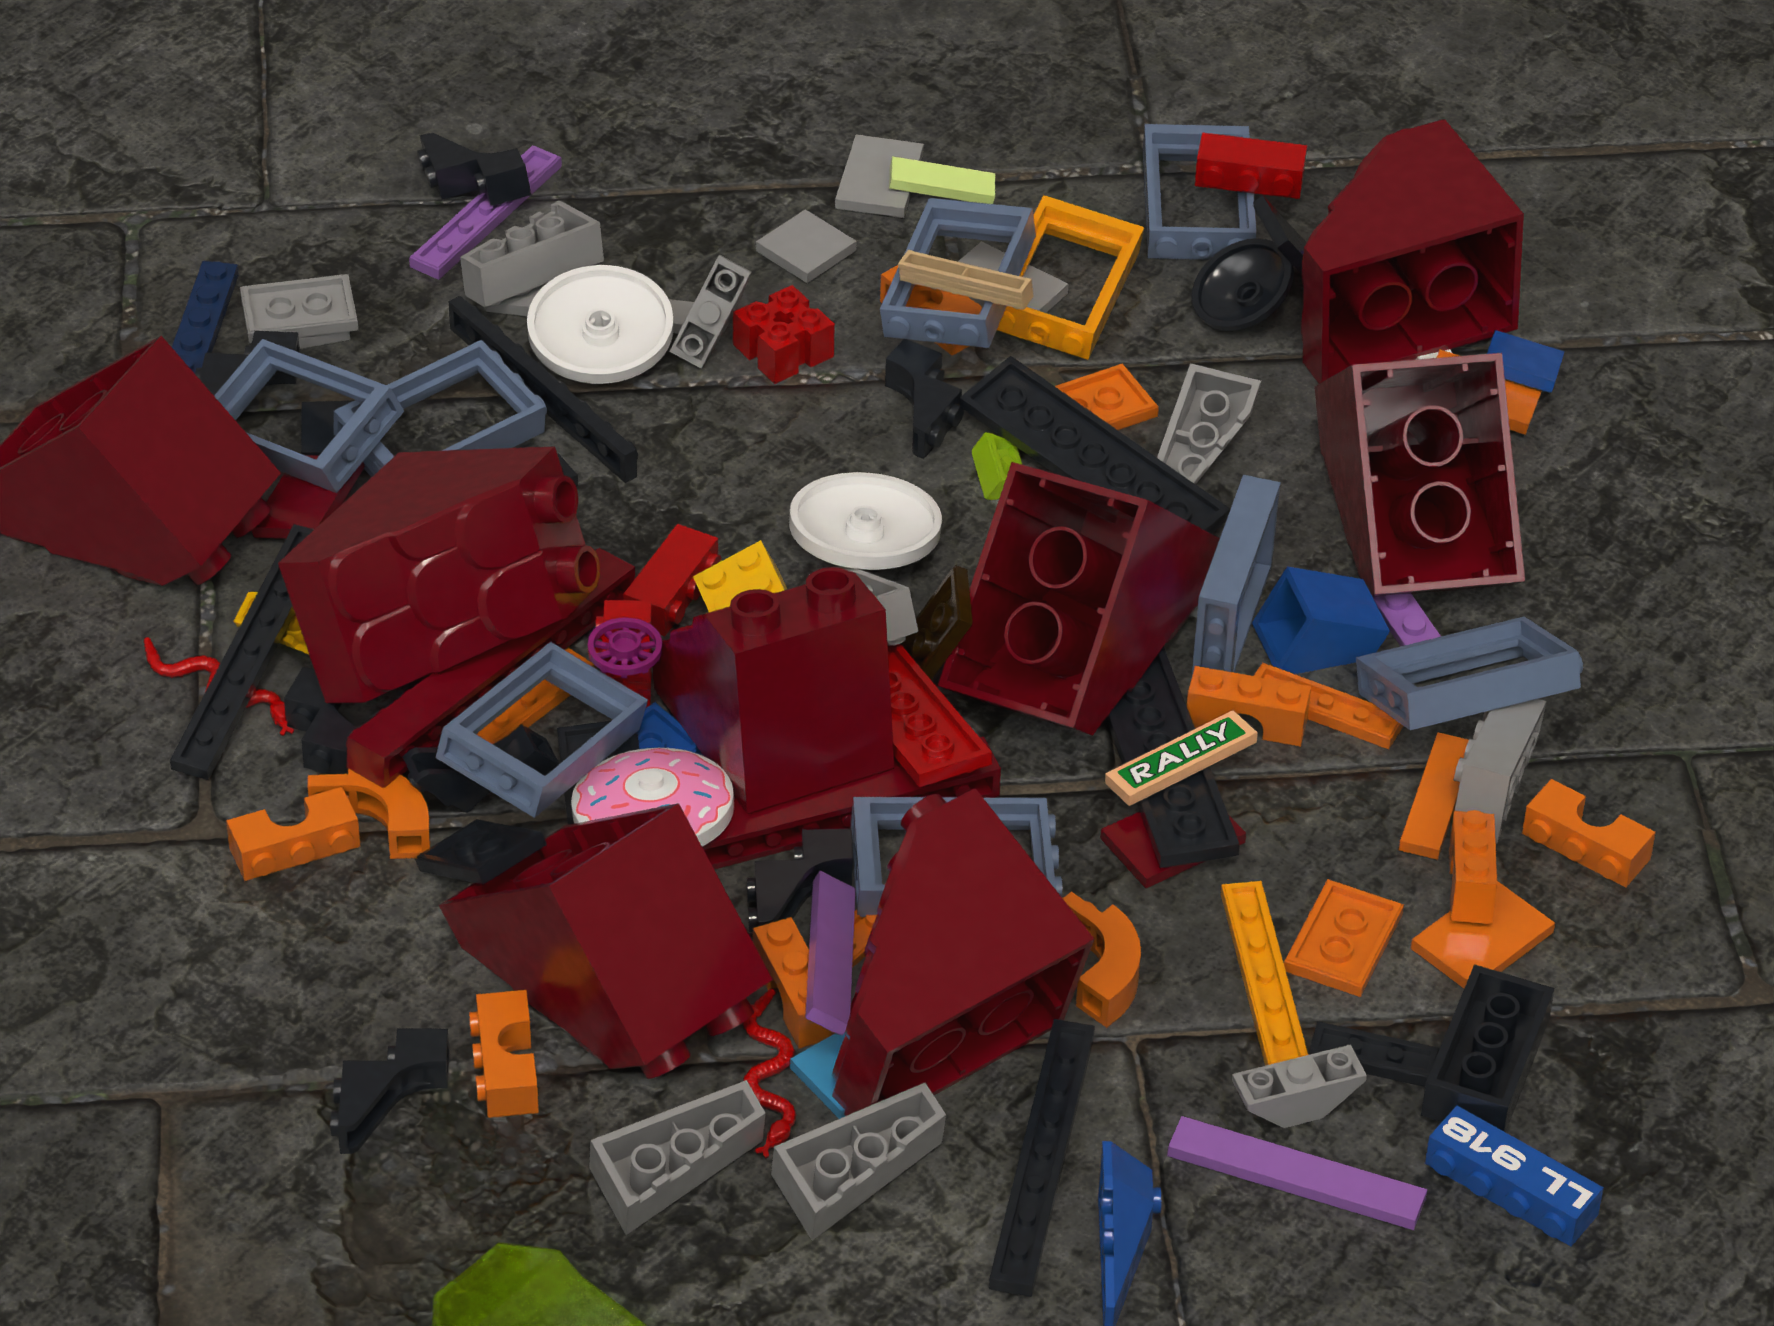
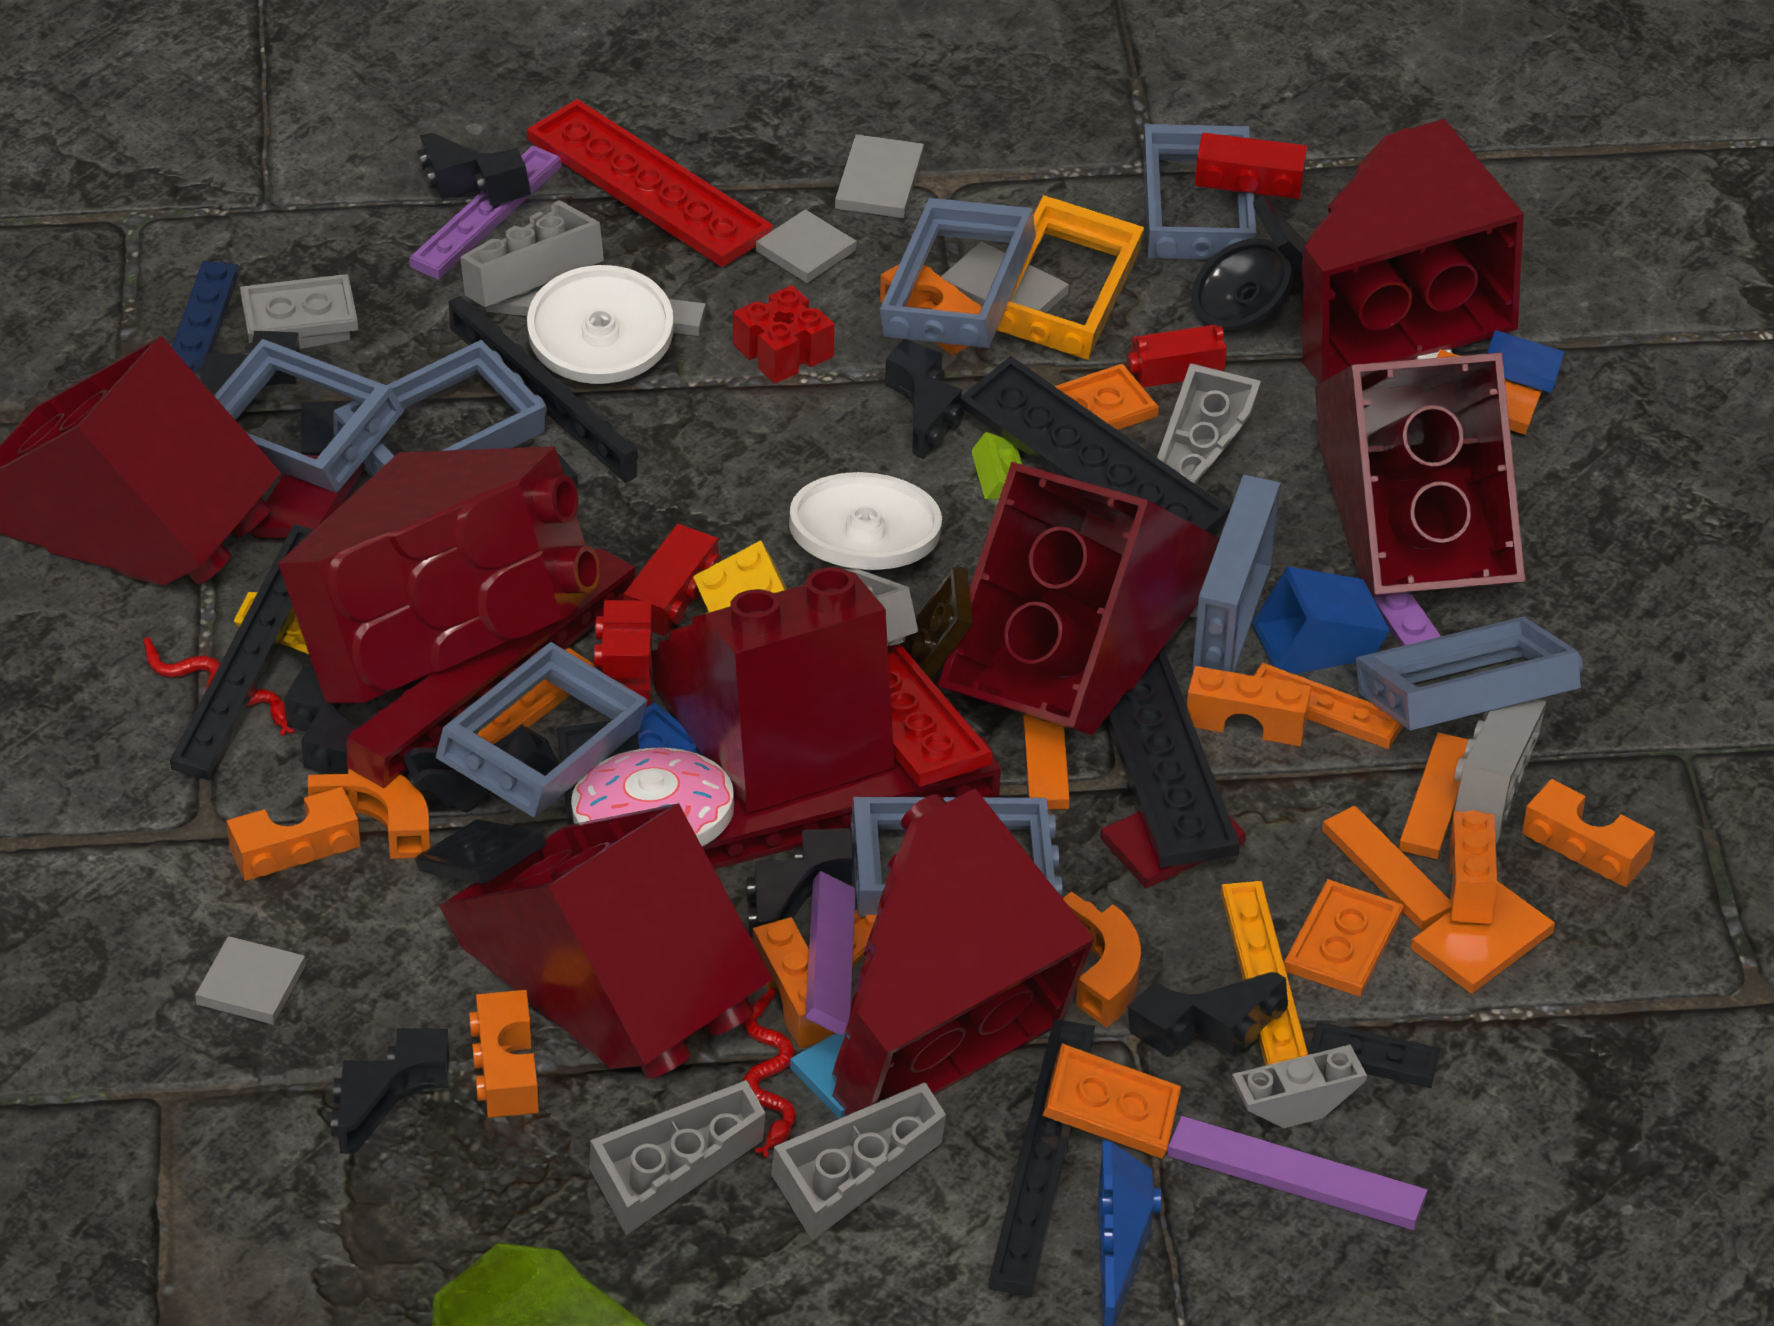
(250, 980): none -> light grey tile
(624, 646): magenta wheel -> none
(650, 182): none -> red plate
(711, 311): light grey slope -> none
(942, 180): yellowish green tile -> none
(965, 279): tan piece -> none
(1046, 762): none -> orange tile
(1112, 1101): none -> orange tile
(1167, 355): none -> red brick
(1181, 758): tile -> none
(1224, 1016): none -> black arch
(1387, 866): none -> orange tile
(1488, 1047): black brick -> none
(1514, 1176): blue brick -> none

